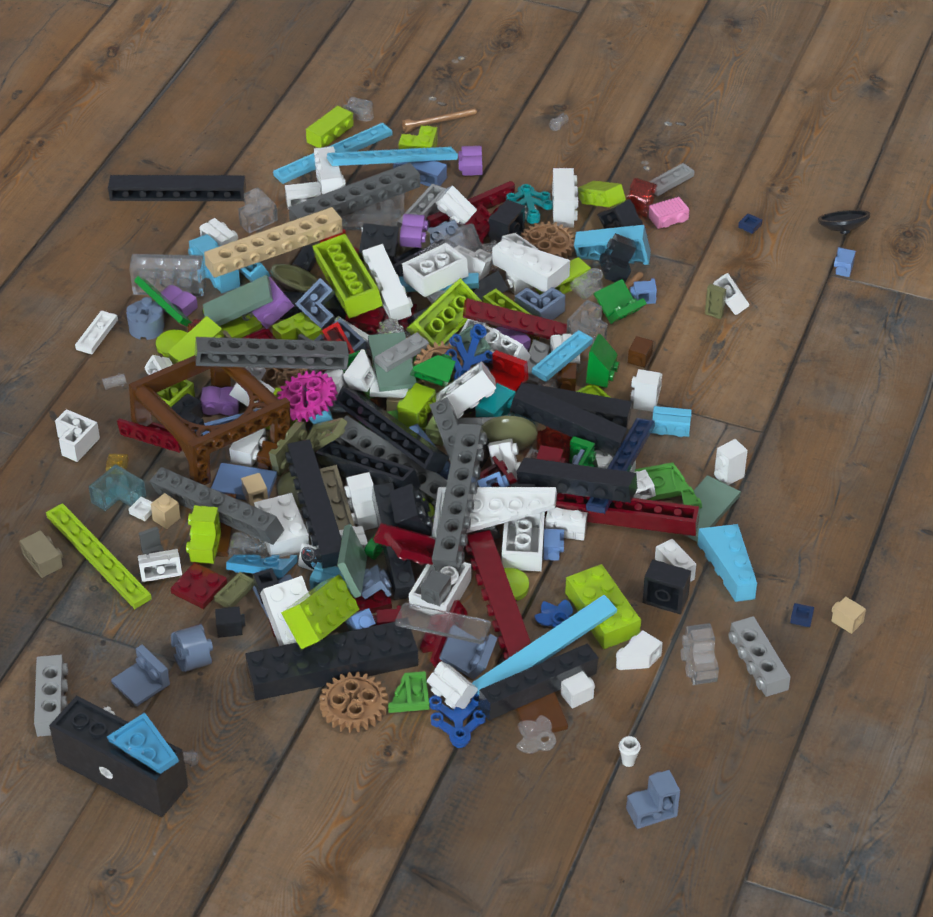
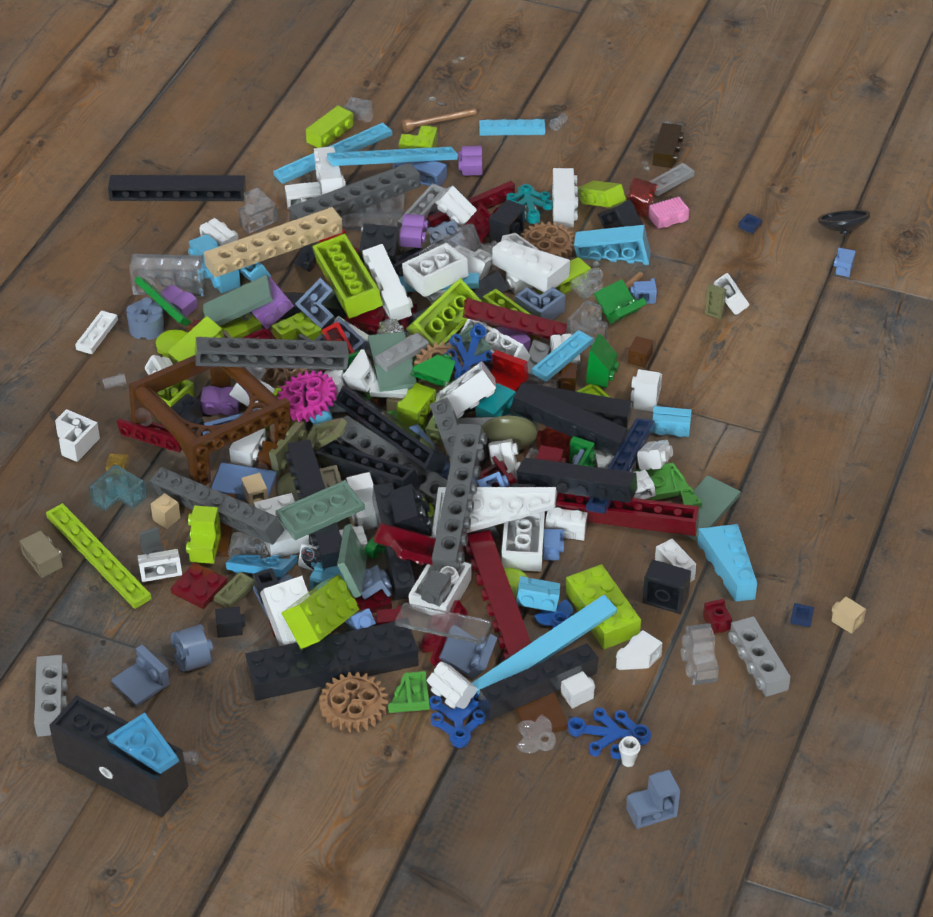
(141, 509): white plate -> none
(293, 278): olive dish -> none
(320, 510): none -> sand green tile
(512, 127): none -> medium azure plate
(537, 594): none -> medium azure brick
(611, 731): none -> blue plant
(617, 257): black brick -> none
(654, 455): none -> white brick
(668, 145): none -> dark brown brick
(717, 615): none -> dark red brick
(730, 462): white brick -> none

